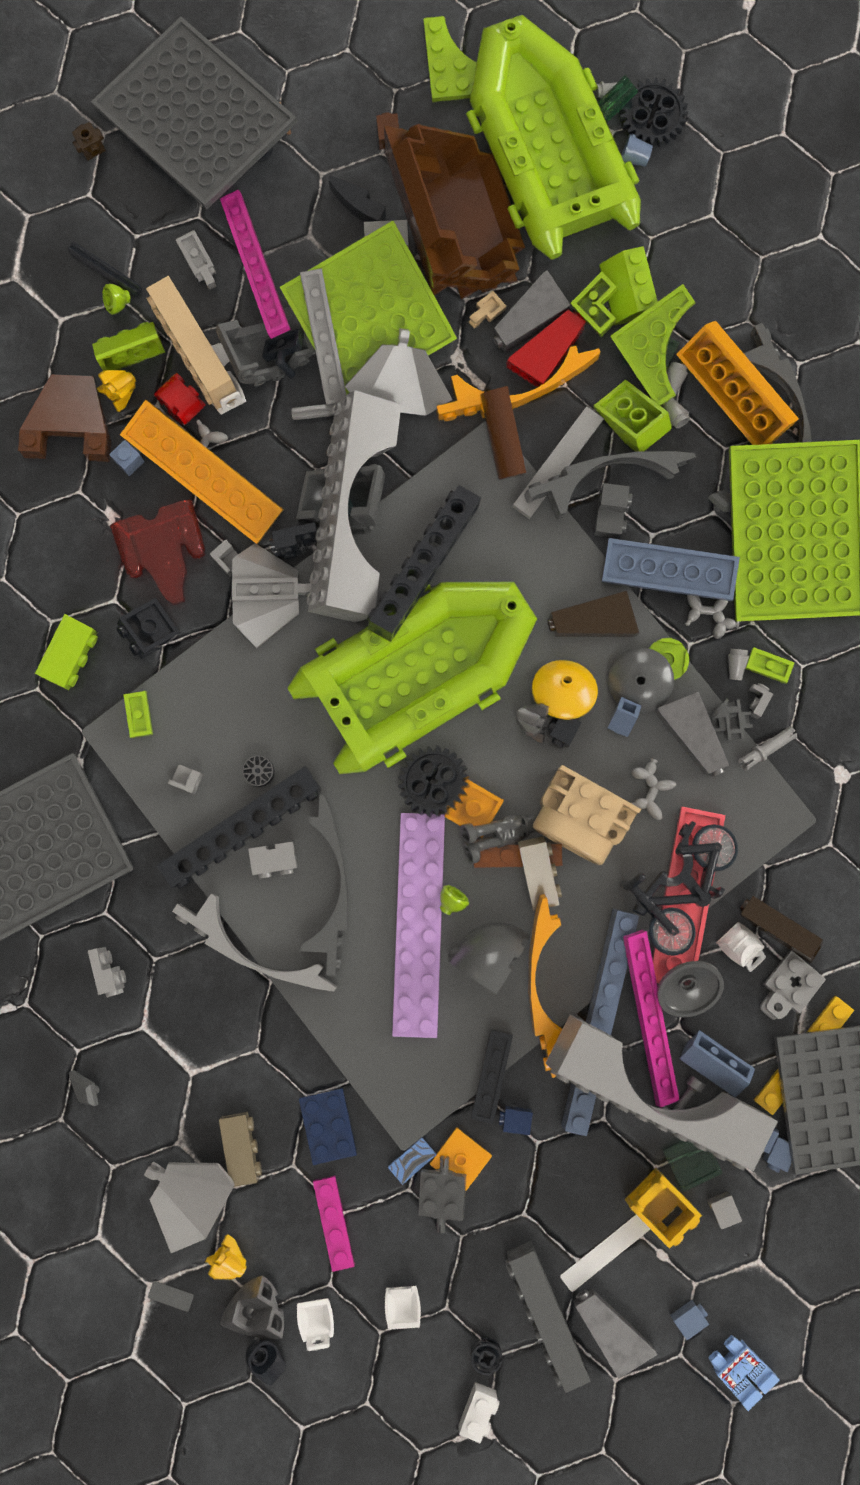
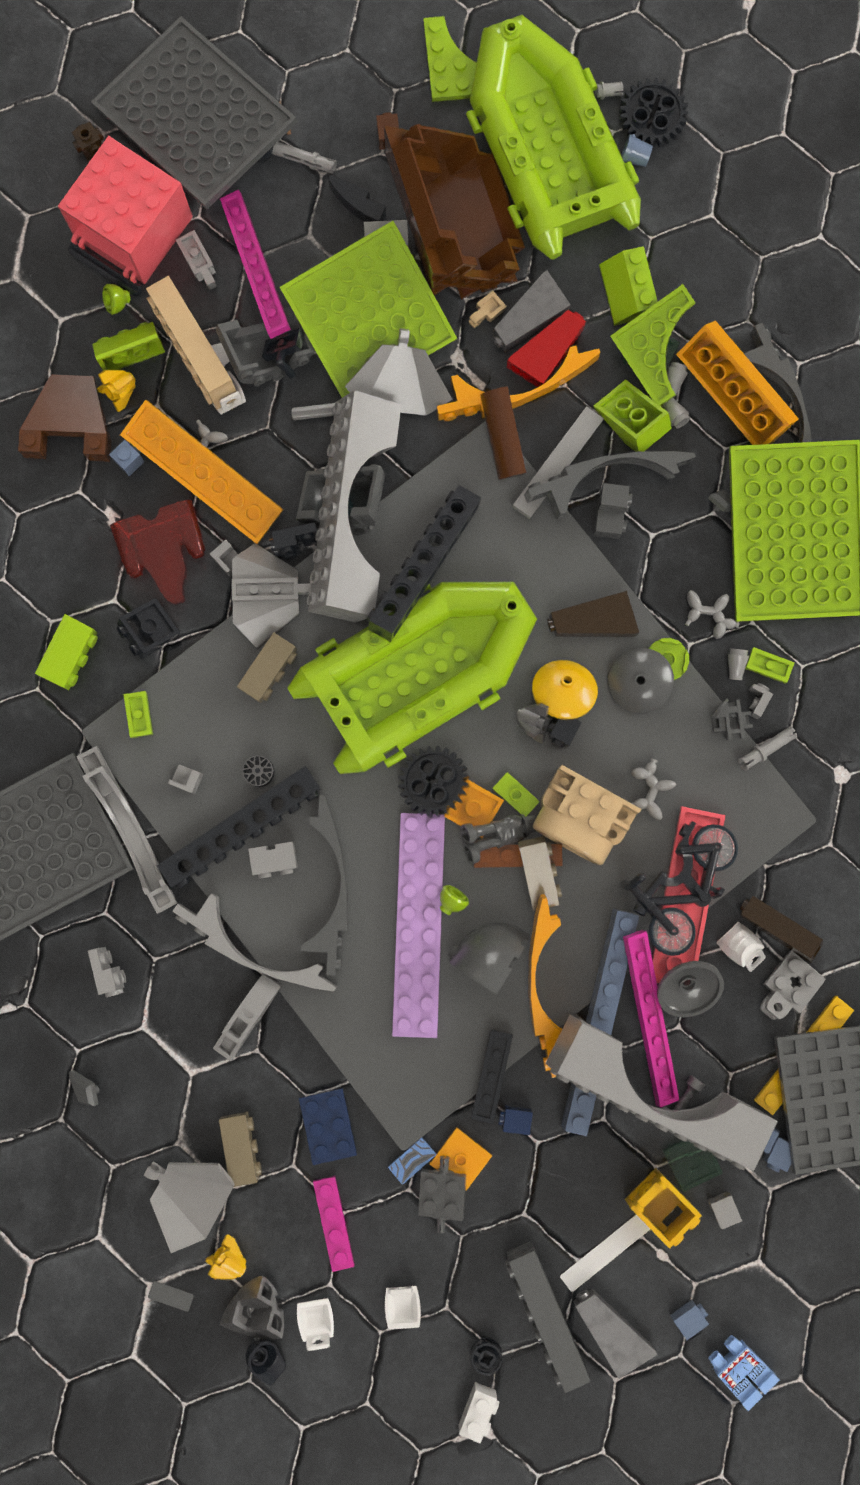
(113, 799): none -> light grey slope
(126, 210): none -> coral piece
(179, 399): red brick -> none
(247, 1016): none -> light grey slope
(268, 668): none -> dark tan brick
(310, 159): none -> light grey pin
(323, 335): light grey tile -> none
(515, 795): none -> lime plate
(591, 304): lime brick -> none
(614, 97): clear green tile -> none
(624, 717): sand blue brick -> none
(670, 569): sand blue plate -> none
(694, 732): flat silver slope -> none
(717, 1064): sand blue brick -> none

